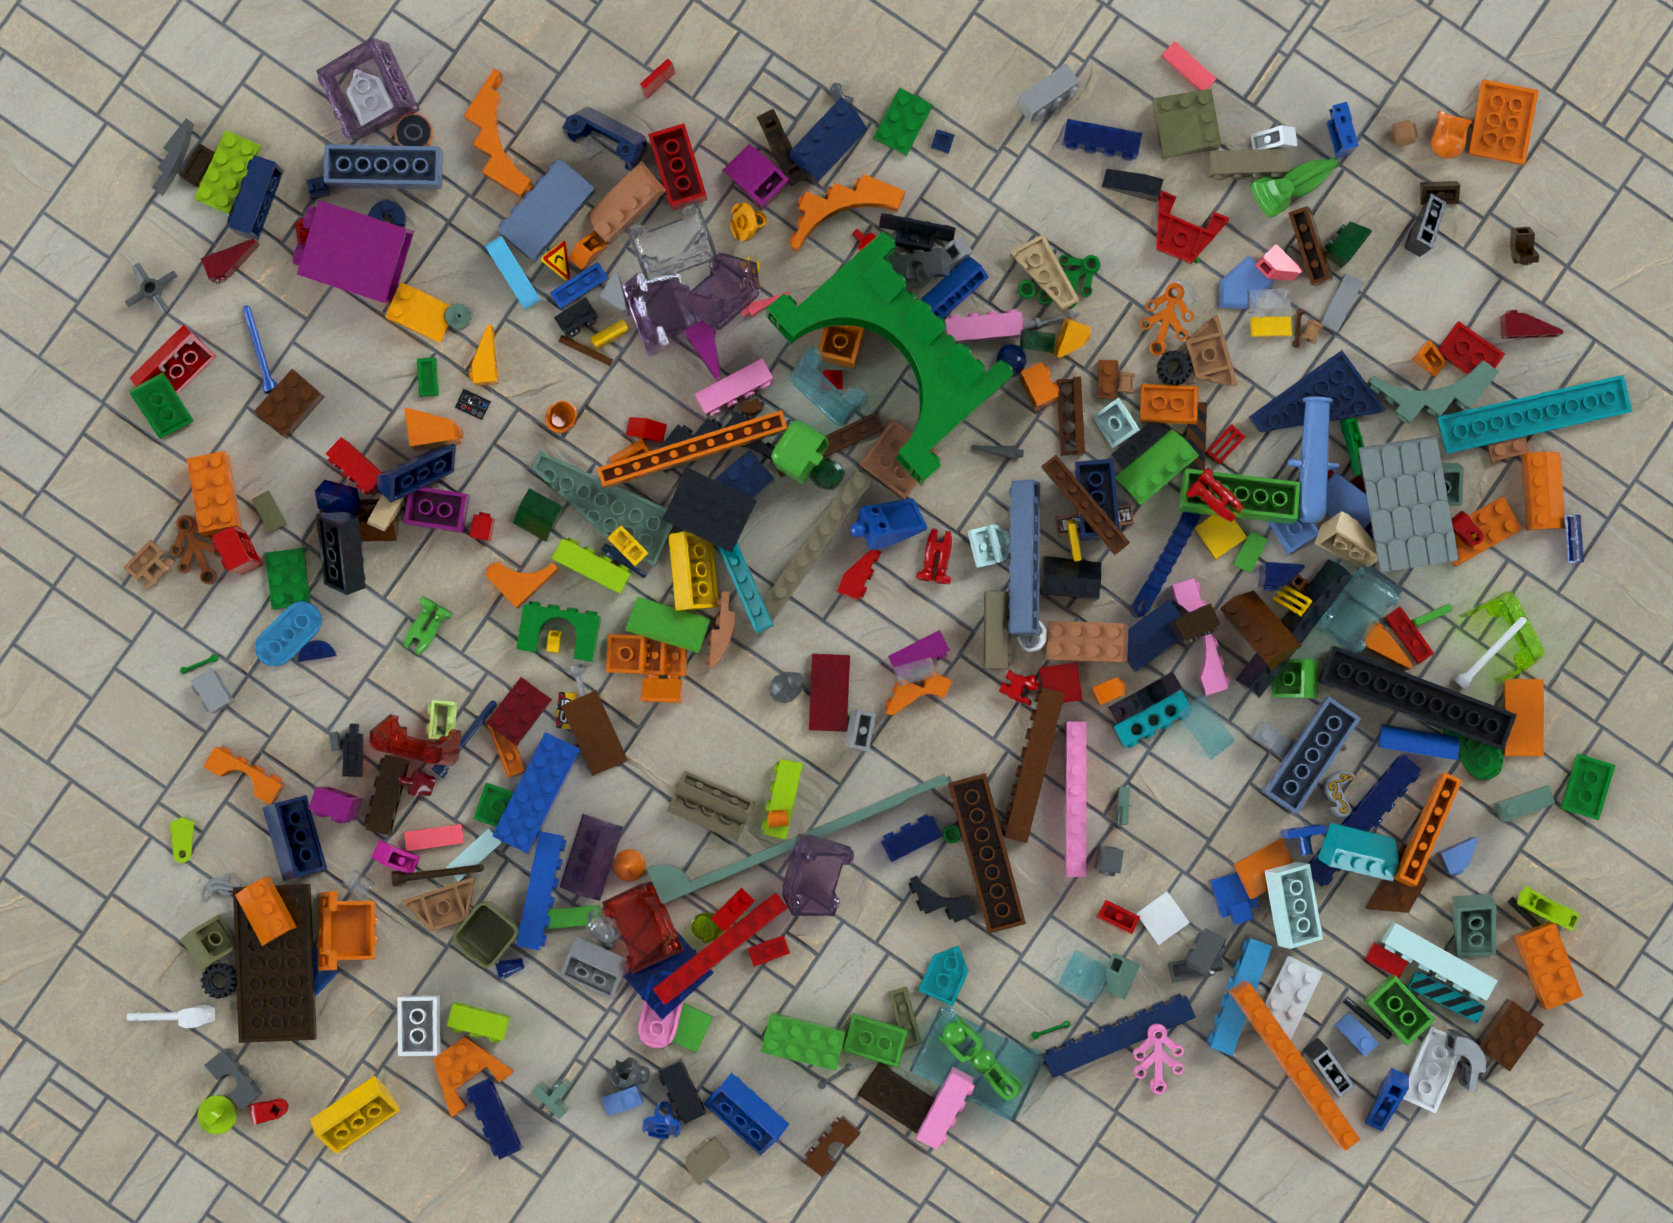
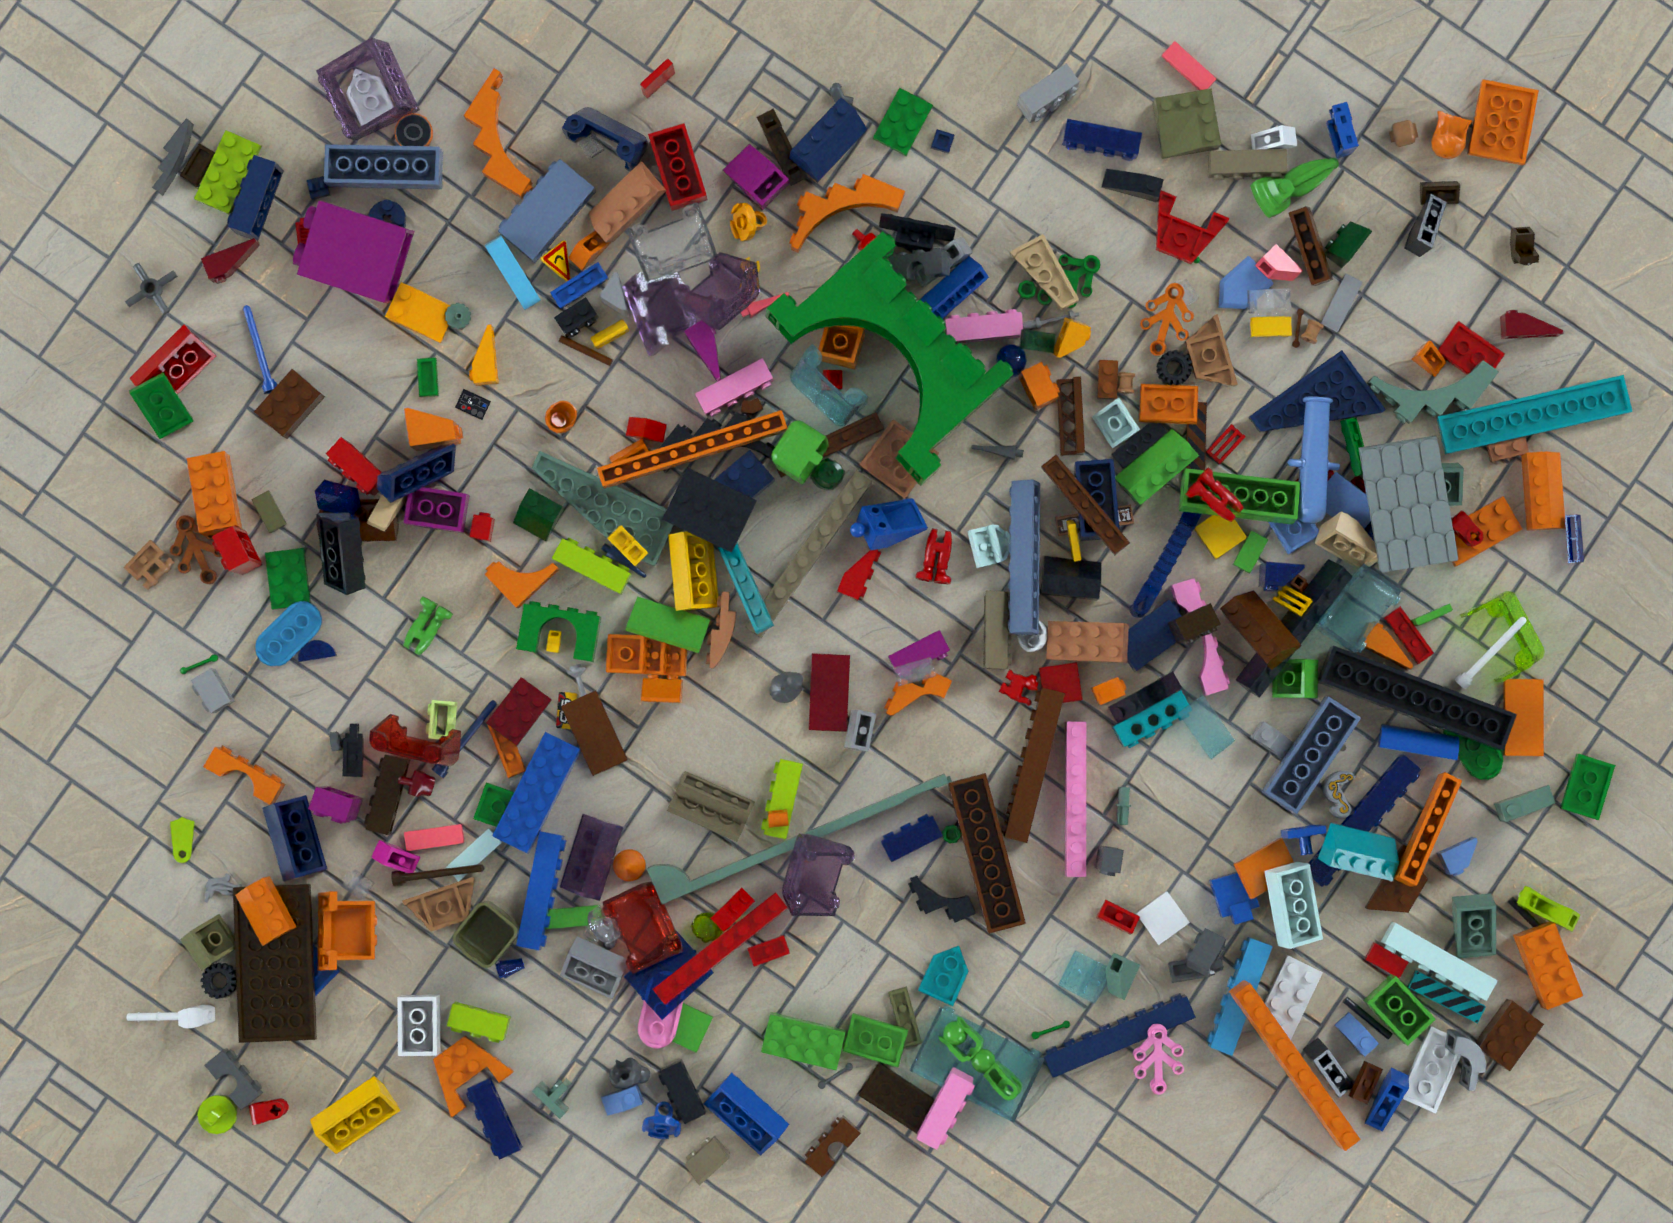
(1365, 1082): none -> reddish brown plate

